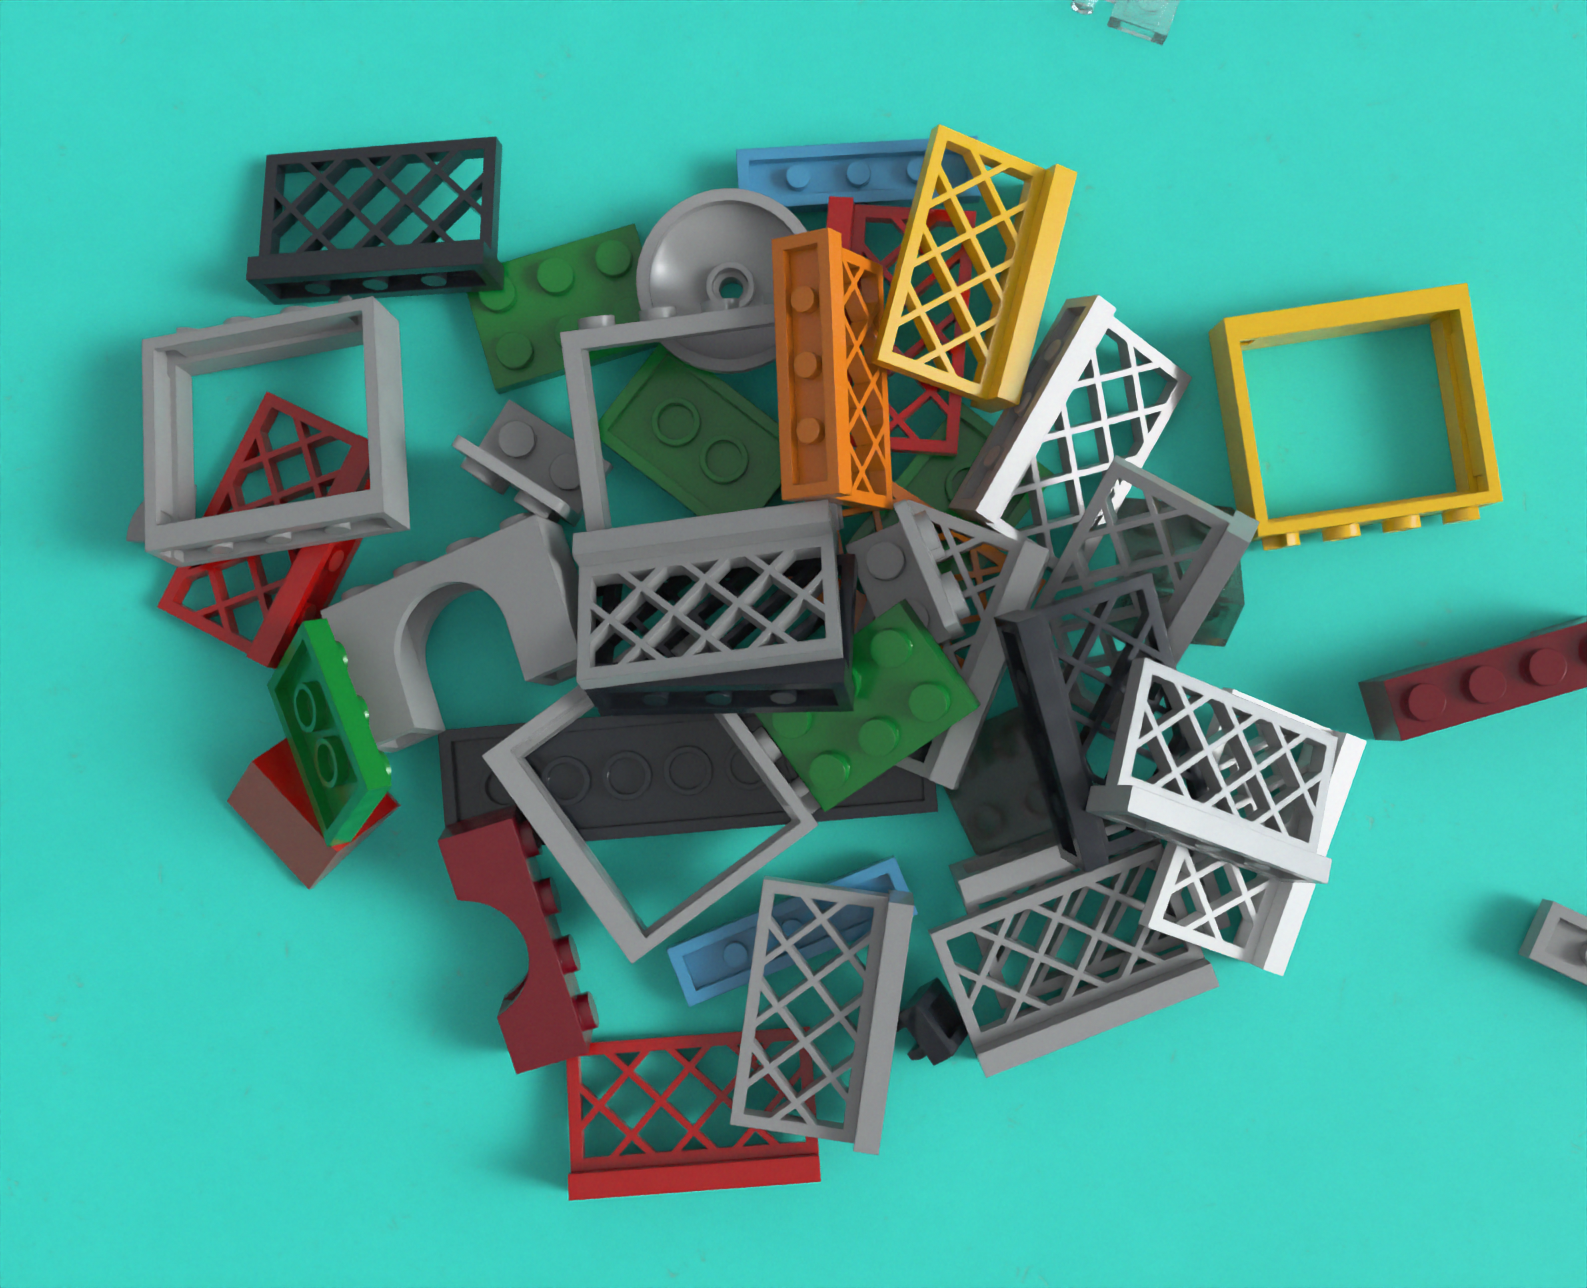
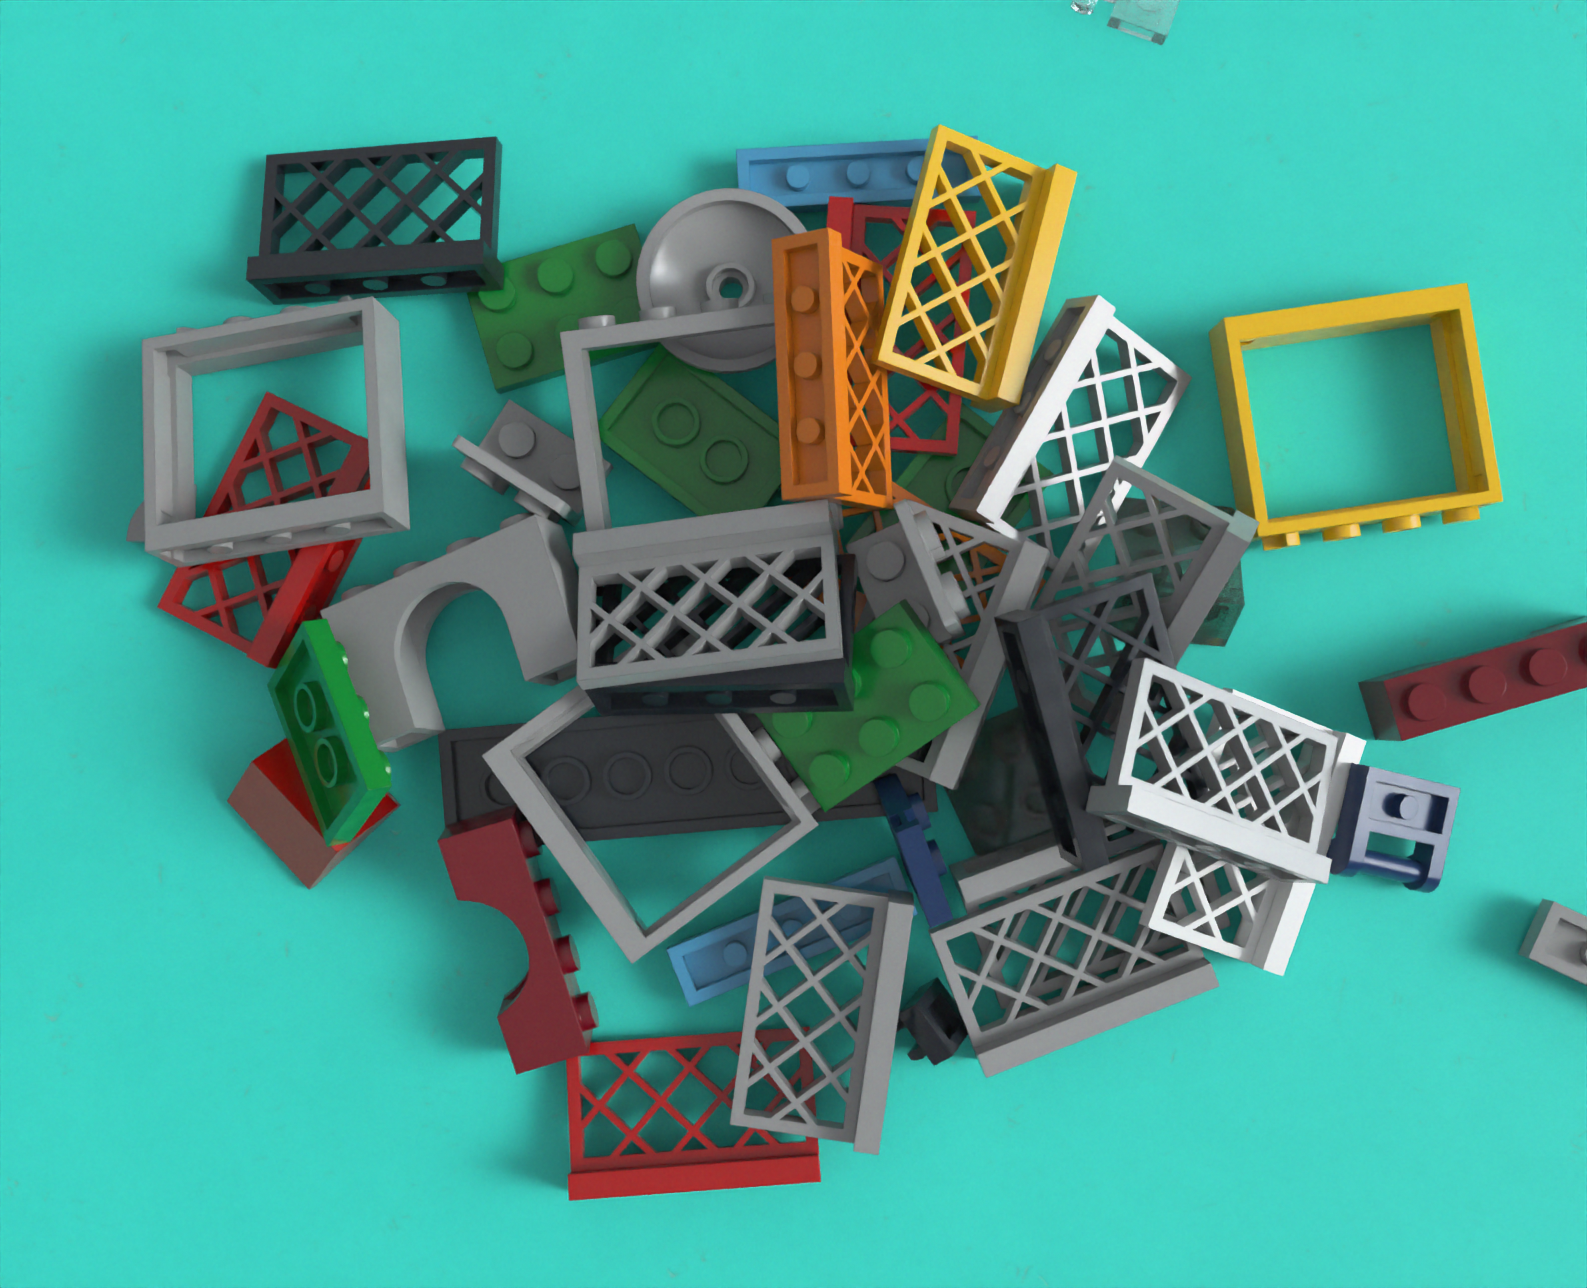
(920, 858): none -> dark blue plate
(1398, 808): none -> plate

